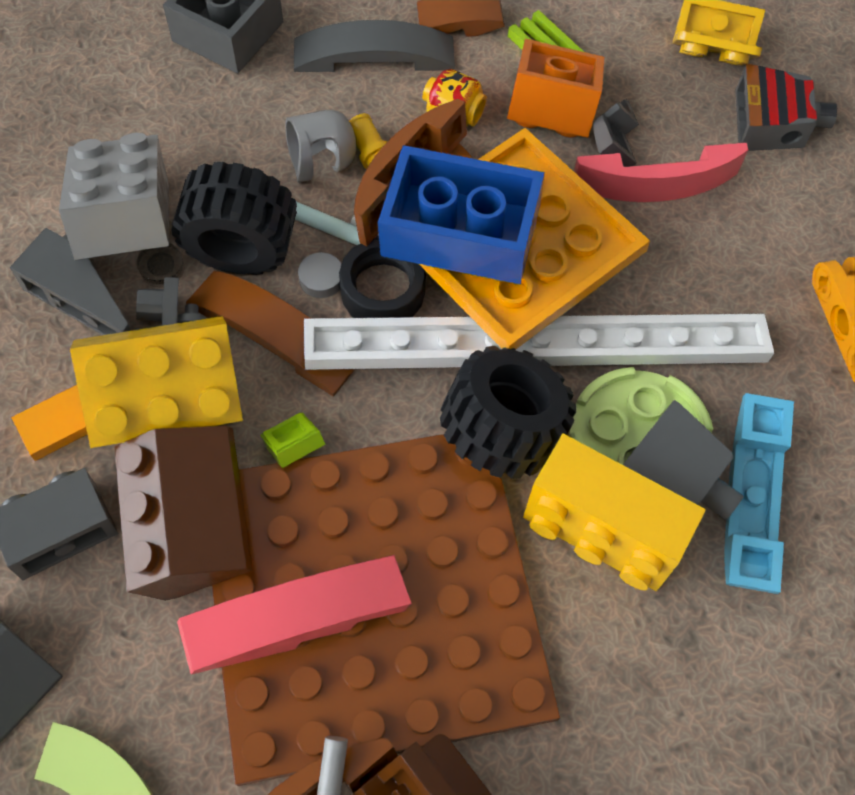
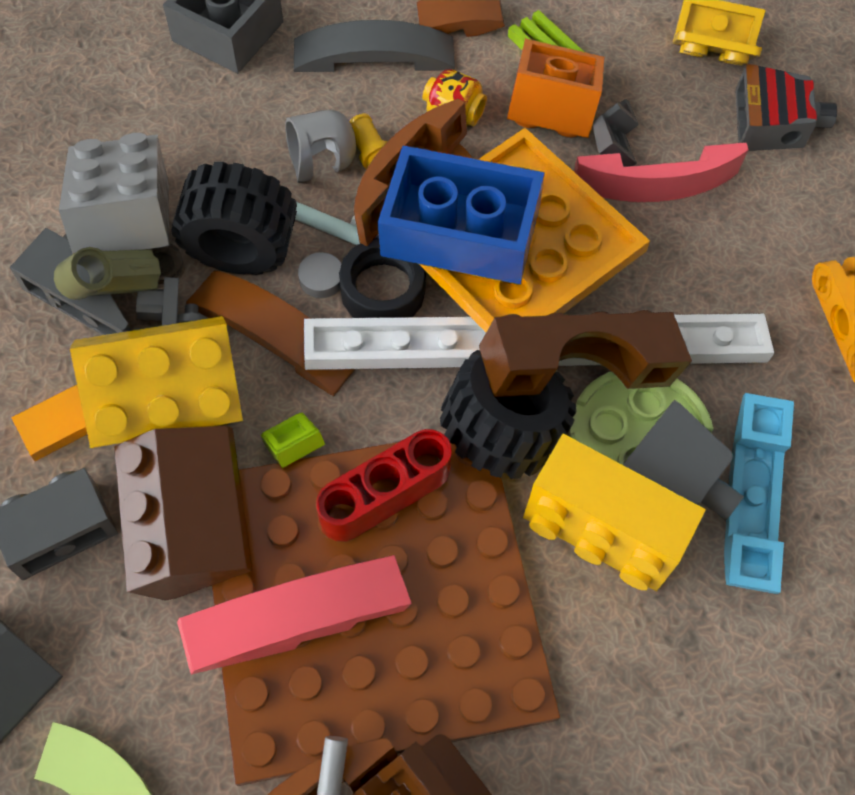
(109, 272): none -> olive piece
(395, 464): none -> red beam
(638, 347): none -> reddish brown arch

